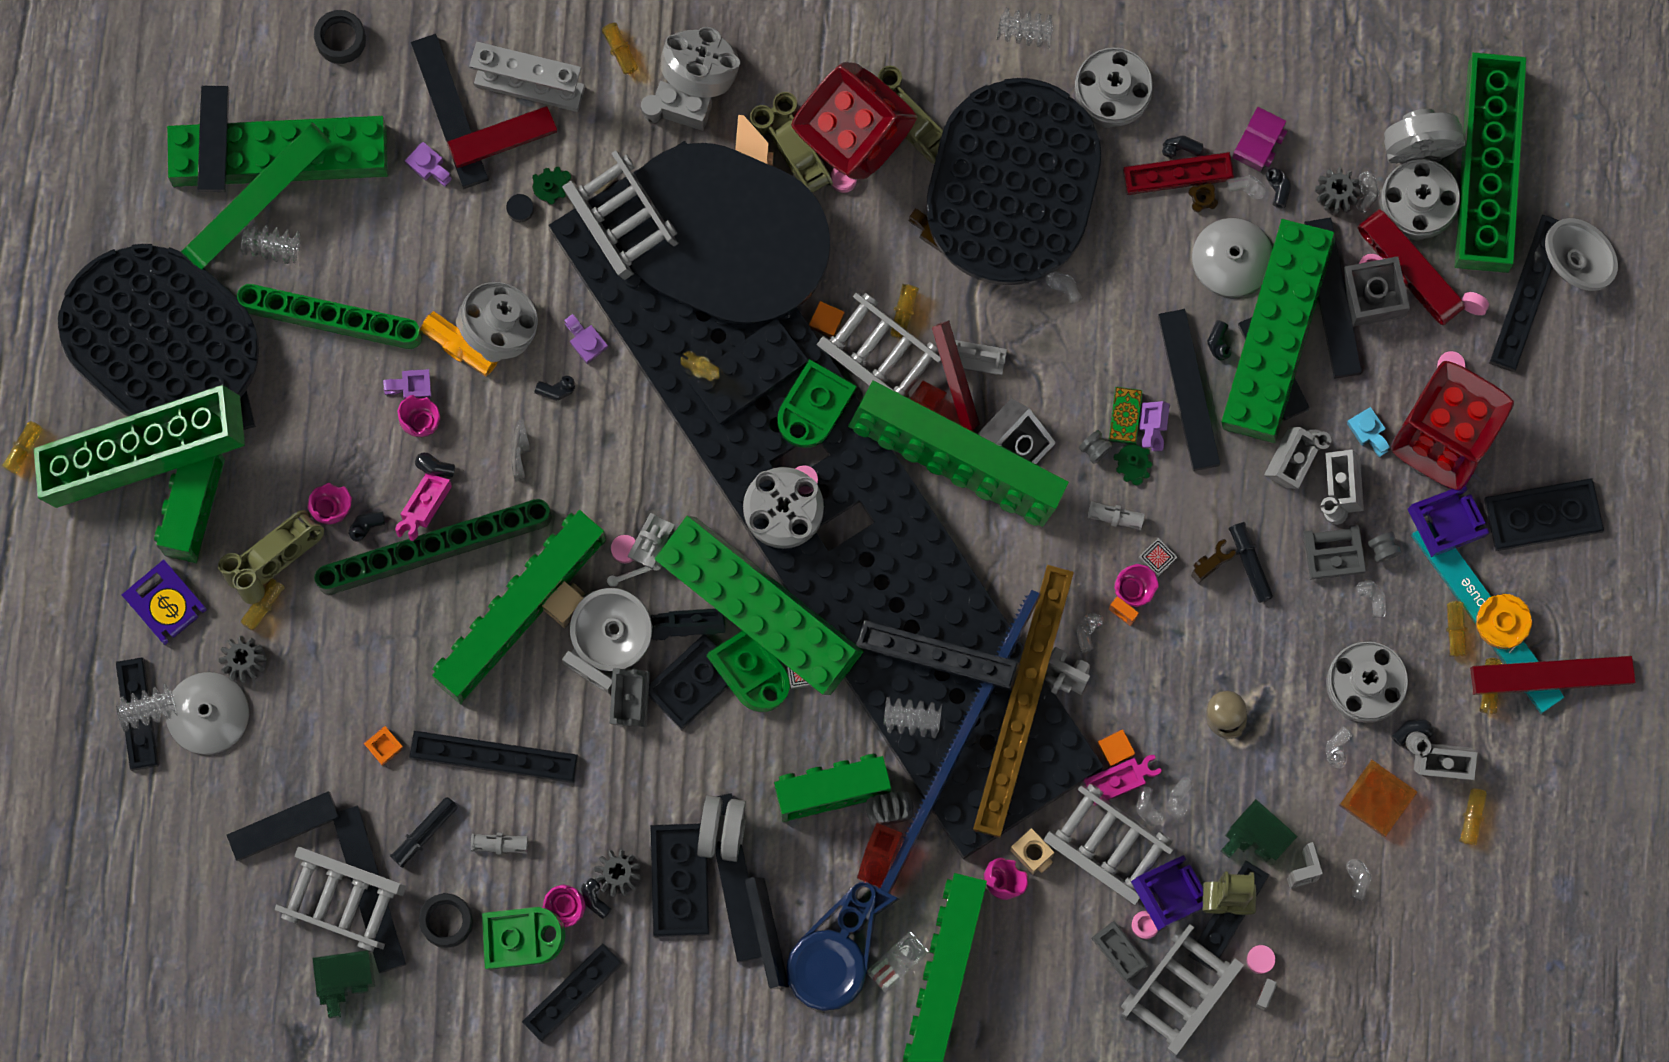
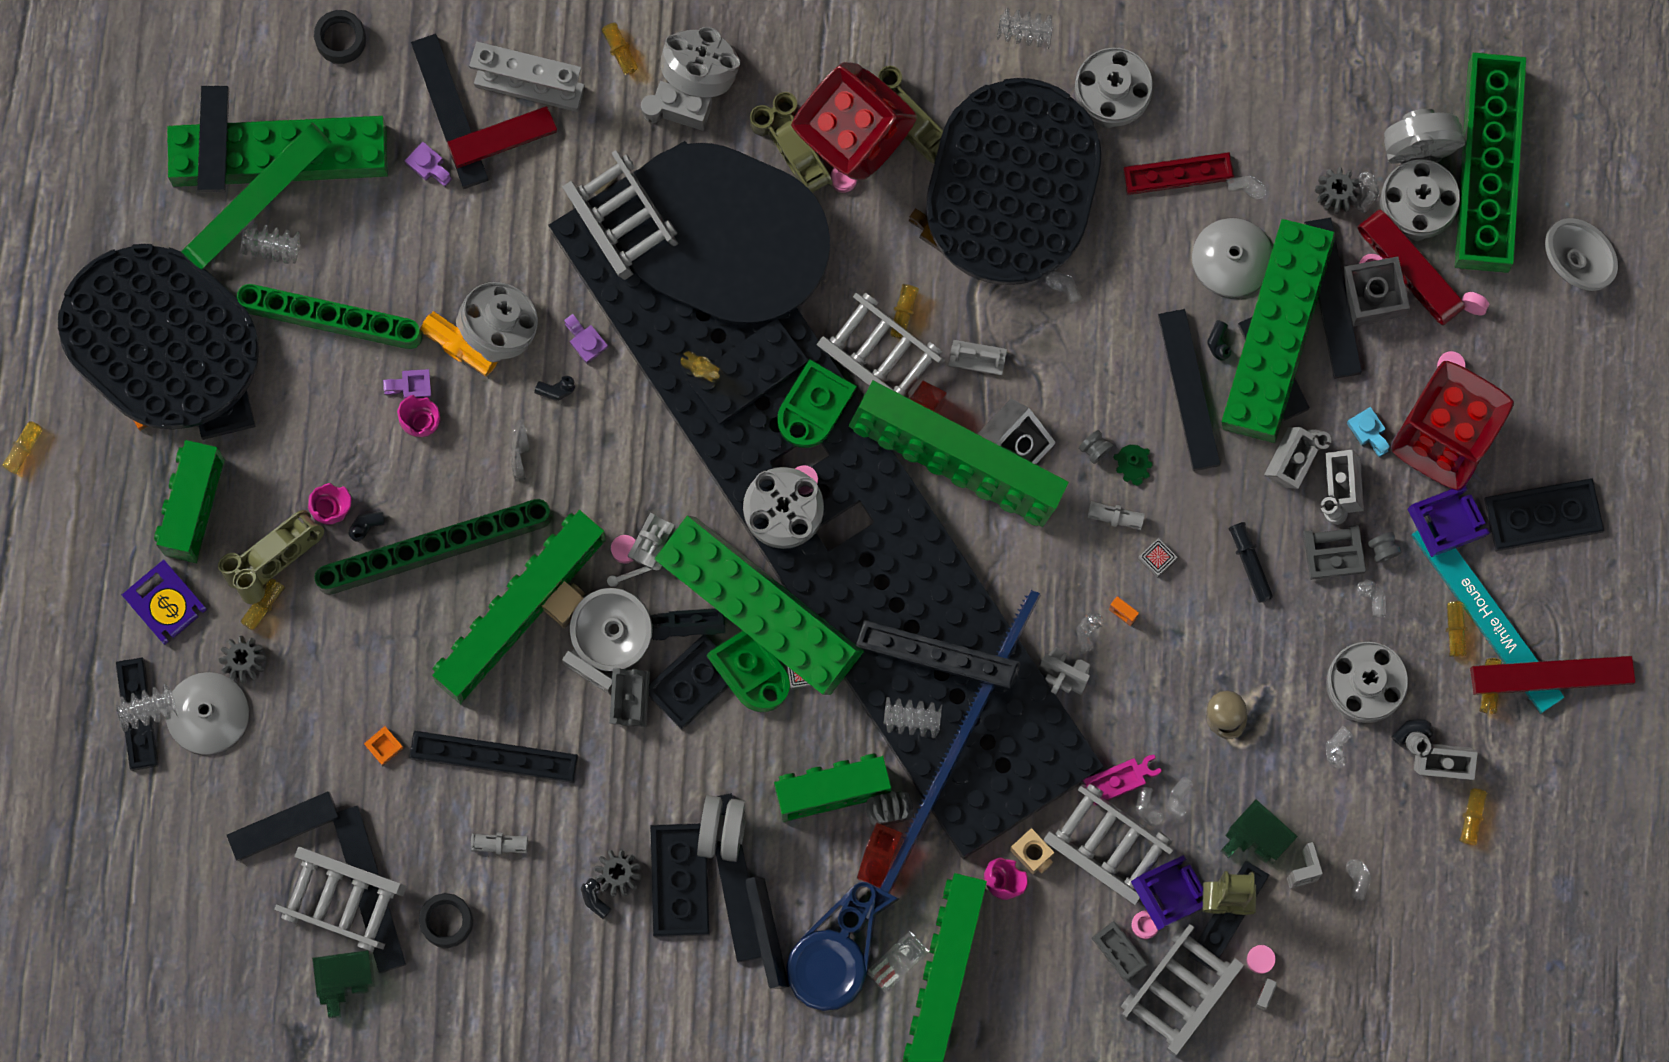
(139, 446): green brick -> none
(423, 505): dark pink plate -> none
(424, 832): black axle -> none
(430, 465): black arm -> none
(519, 939): green tile -> none
(520, 208): black tile -> none
(549, 184): dark green piece -> none
(566, 903): dark pink hair -> none
(572, 992): black tile -> none
(751, 142): light nougat slope -> none
(826, 319): orange tile -> none
(955, 375): dark red tile -> none
(1023, 701): pearl gold plate -> none
(1116, 748): orange tile -> none
(1125, 415): tile -> none
(1136, 585): dark pink hair -> none
(1152, 421): medium lavender plate -> none
(1181, 143): black arm -> none
(1203, 190): dark brown plate -> none
(1206, 566): dark brown plate -> none
(1259, 140): magenta brick -> none
(1280, 185): black arm -> none
(1378, 798): clear orange plate -> none
(1503, 621): light orange tile -> none
(1524, 301): black tile -> none

